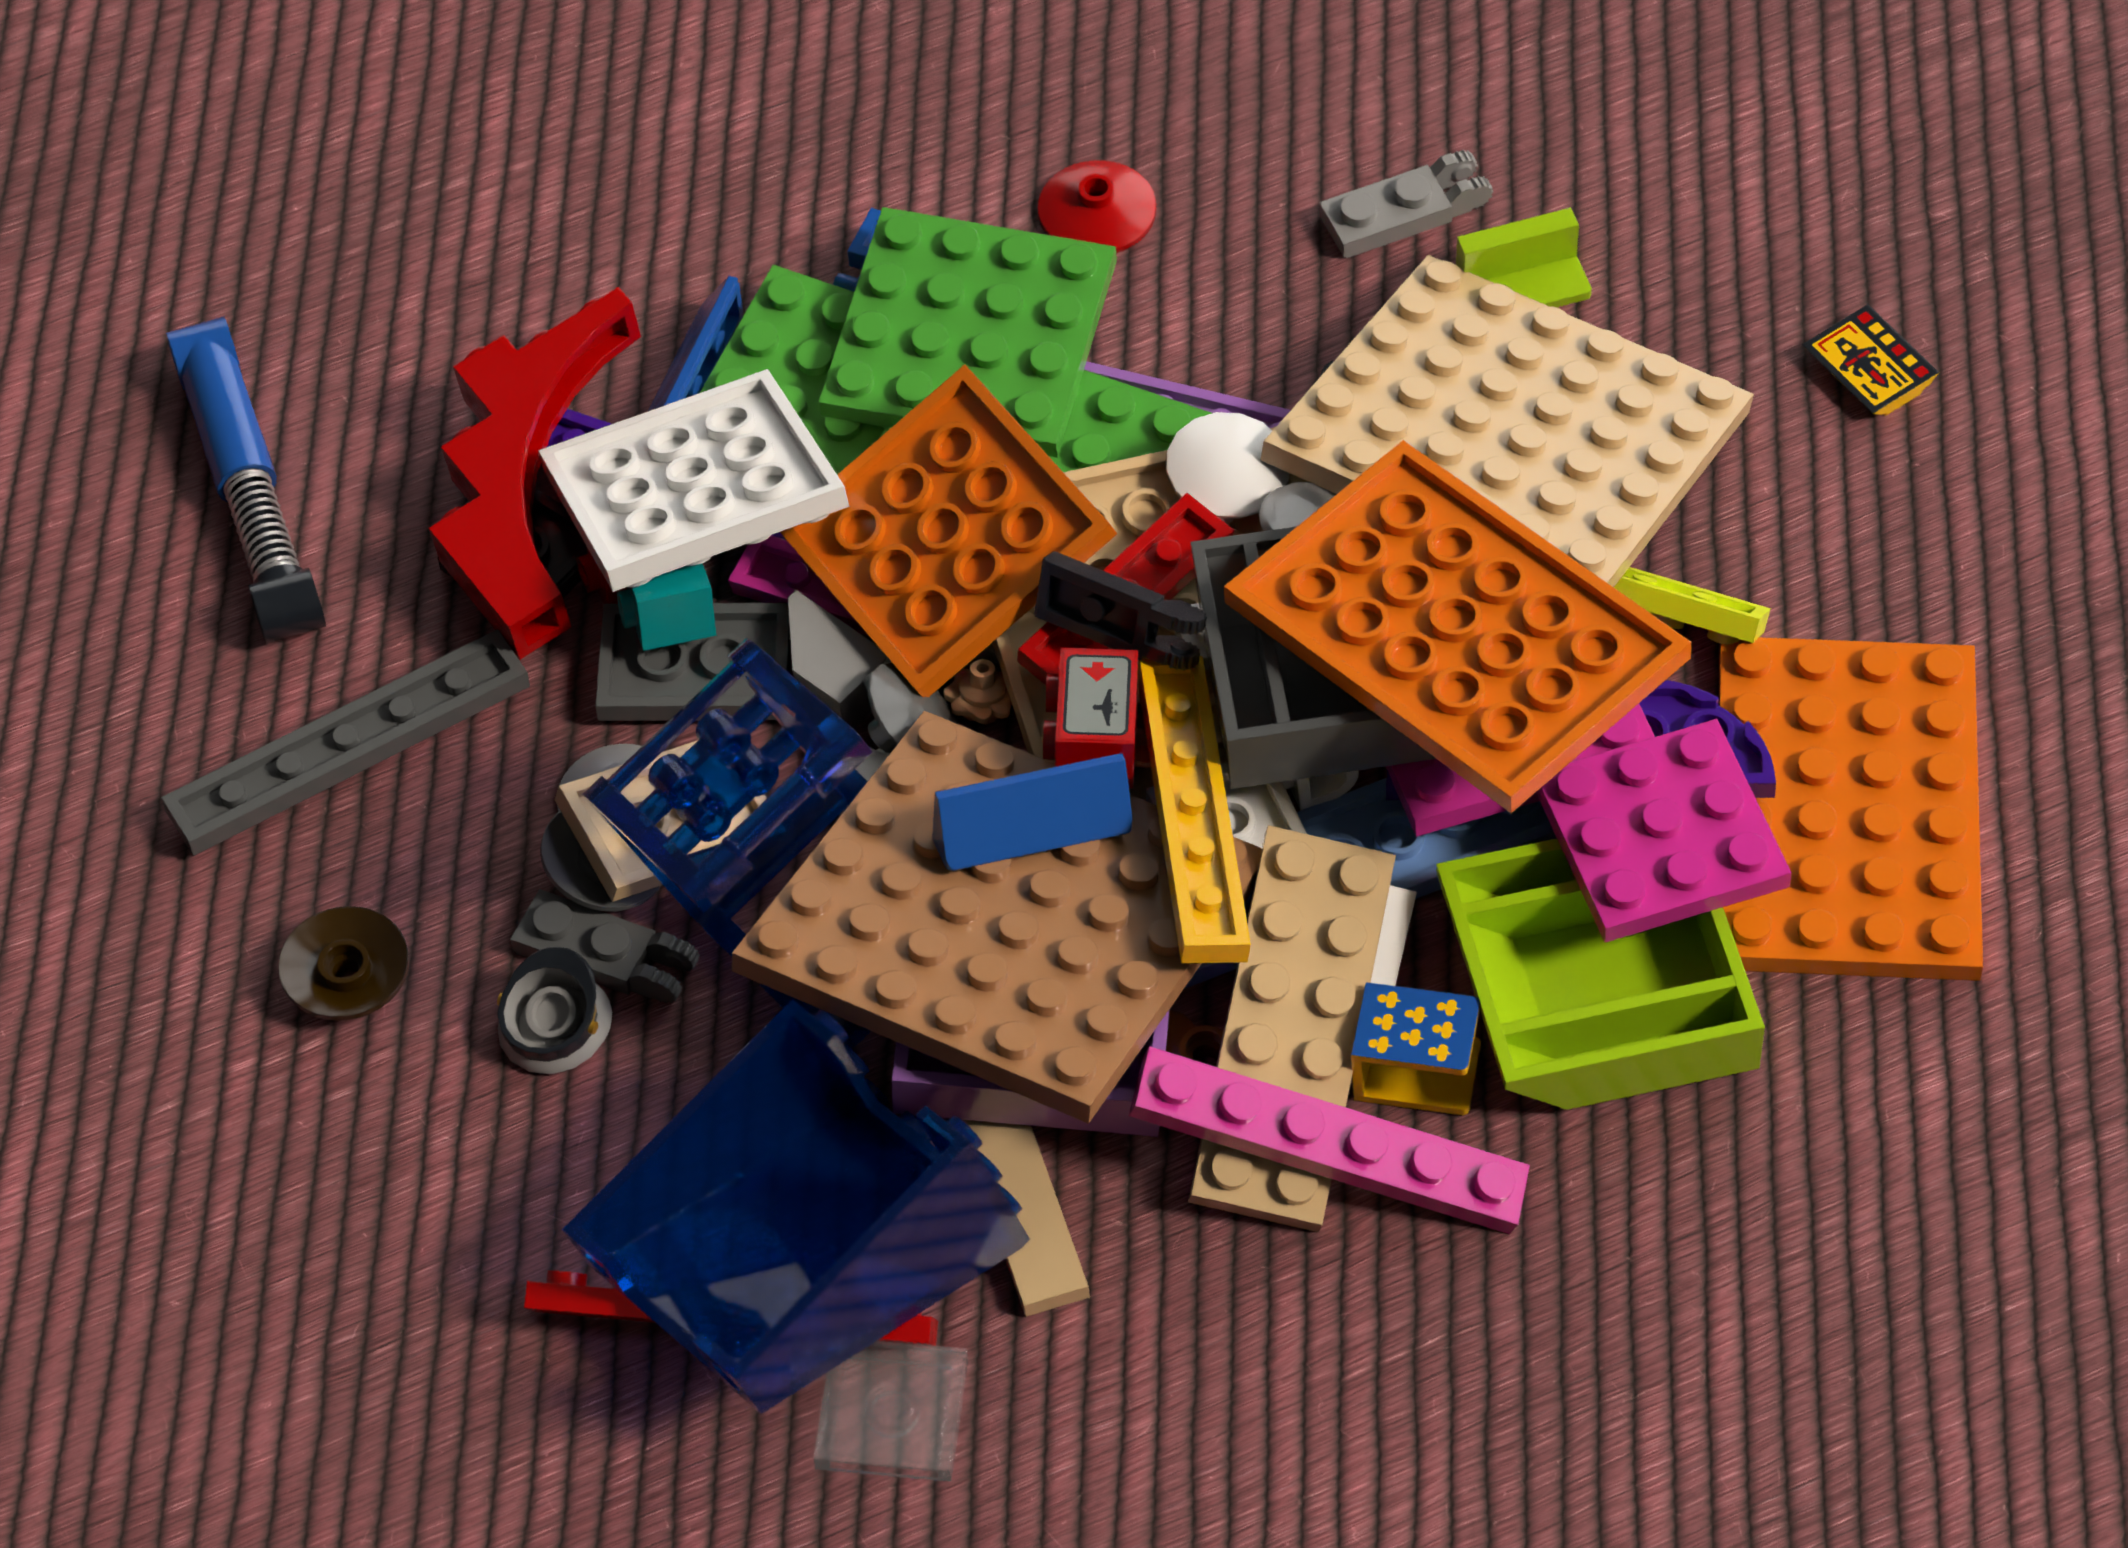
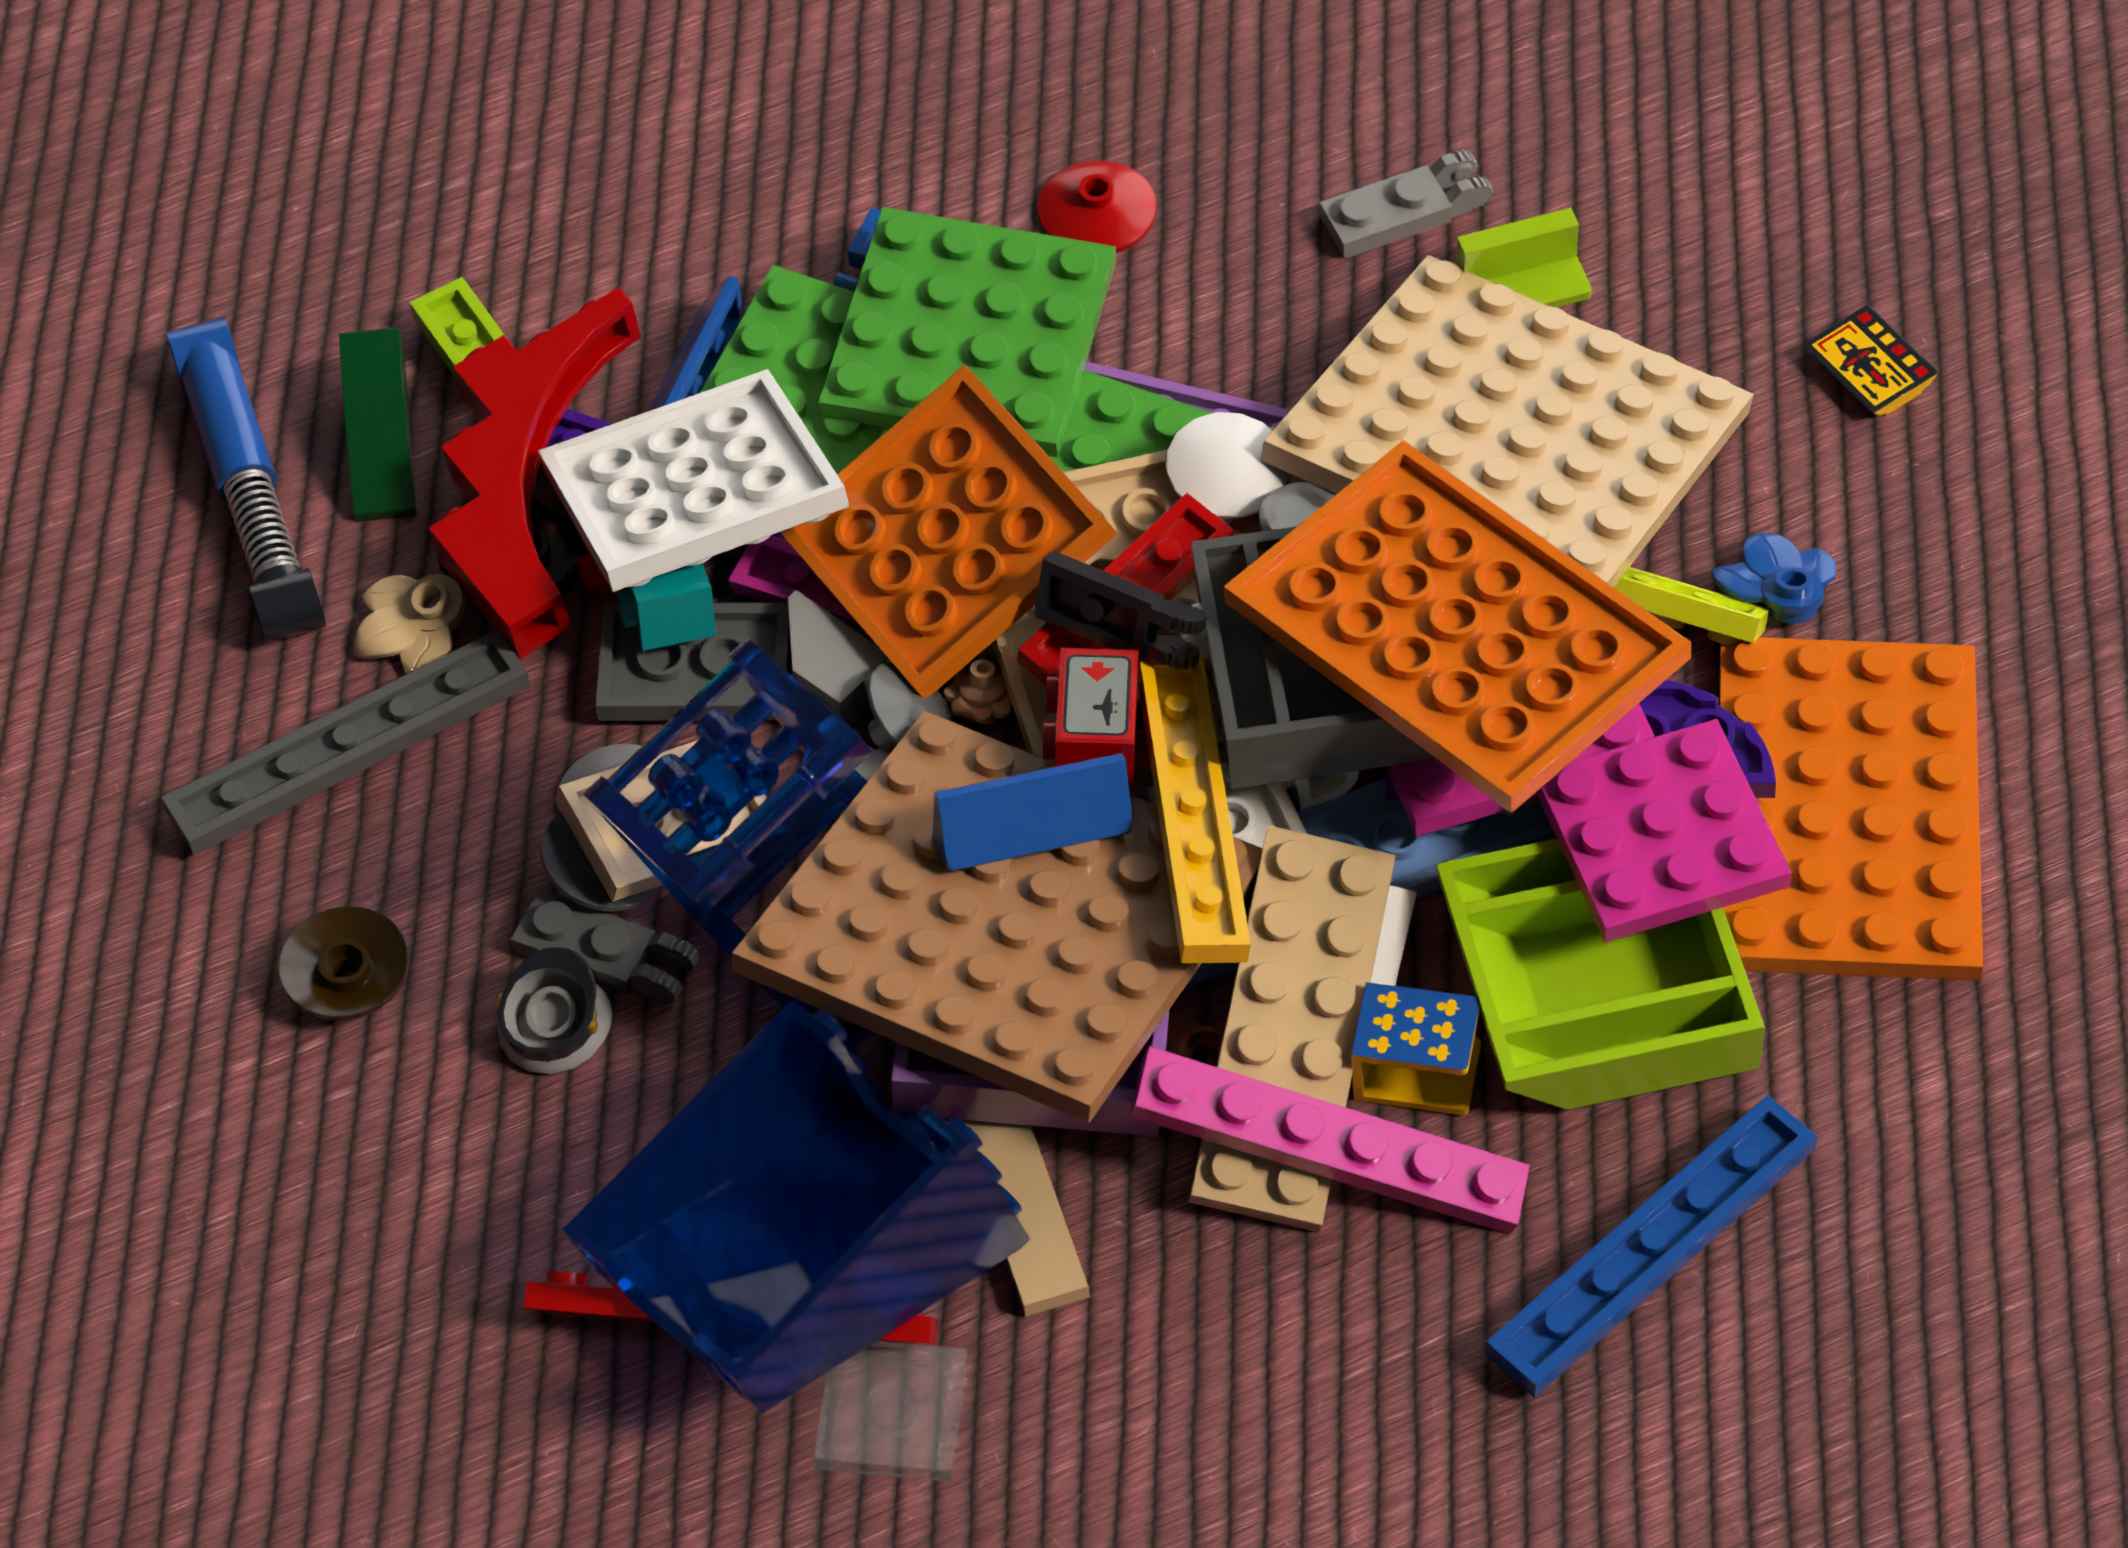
(378, 424): none -> dark green slope
(403, 622): none -> tan plate
(454, 321): none -> lime plate
(1650, 1246): none -> blue plate
(1779, 577): none -> blue plate

